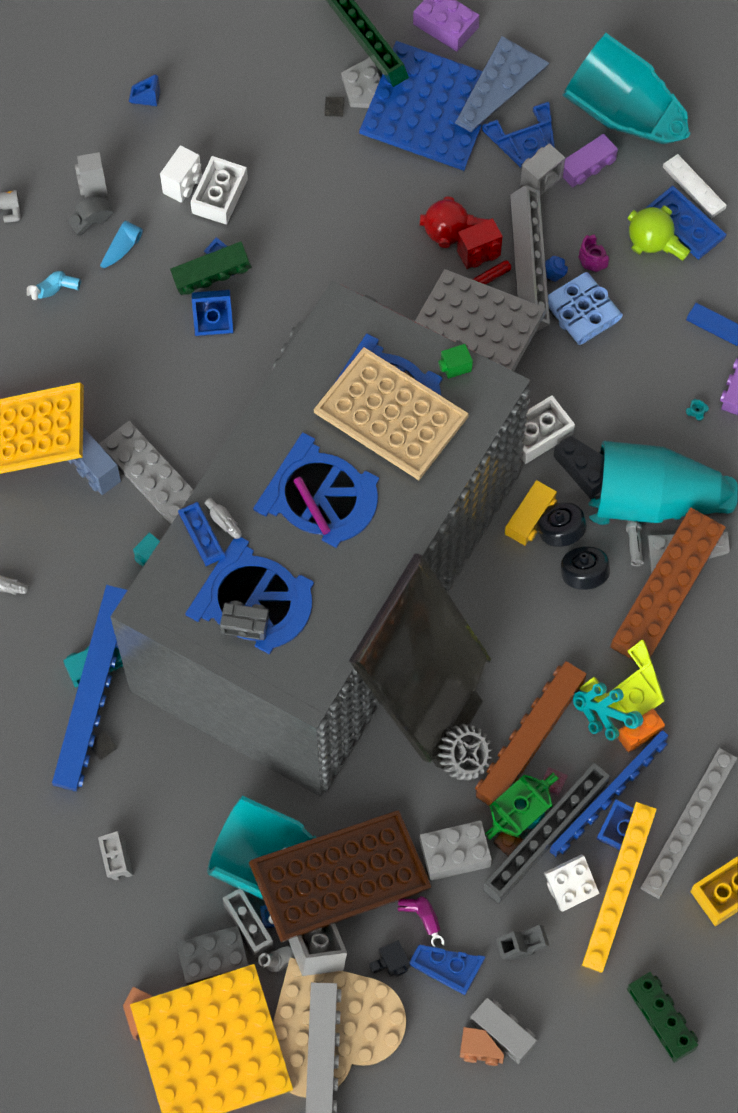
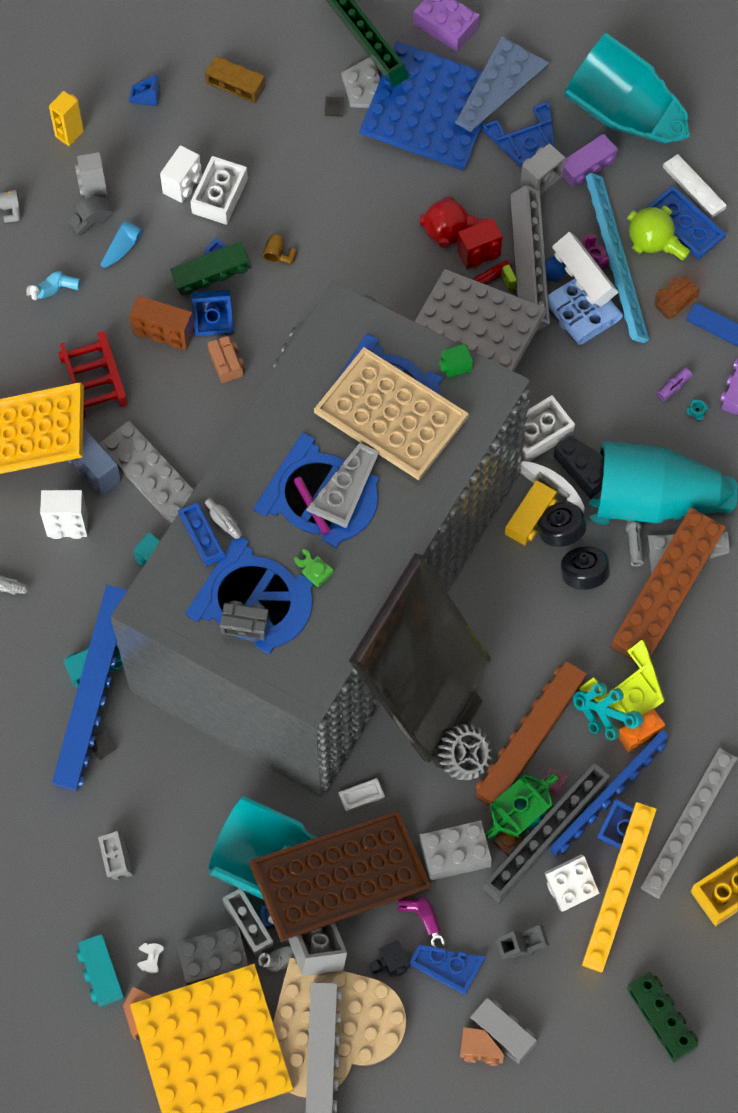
(64, 513): none -> white brick
(66, 118): none -> yellow brick
(99, 971): none -> teal brick
(106, 361): none -> red fence
(150, 965): none -> white piece
(161, 322): none -> dark orange brick
(225, 359): none -> nougat brick
(235, 79): none -> pearl gold brick
(274, 248): none -> pearl gold piece
(315, 570): none -> bright green plate
(341, 494): none -> light grey wing
(361, 795): none -> white tile
(509, 278): none -> lime tile
(535, 471): none -> white slope
(584, 269): none -> white brick
(617, 258): none -> medium azure plate
(674, 384): none -> medium lavender pin
(676, 297): none -> clear orange brick

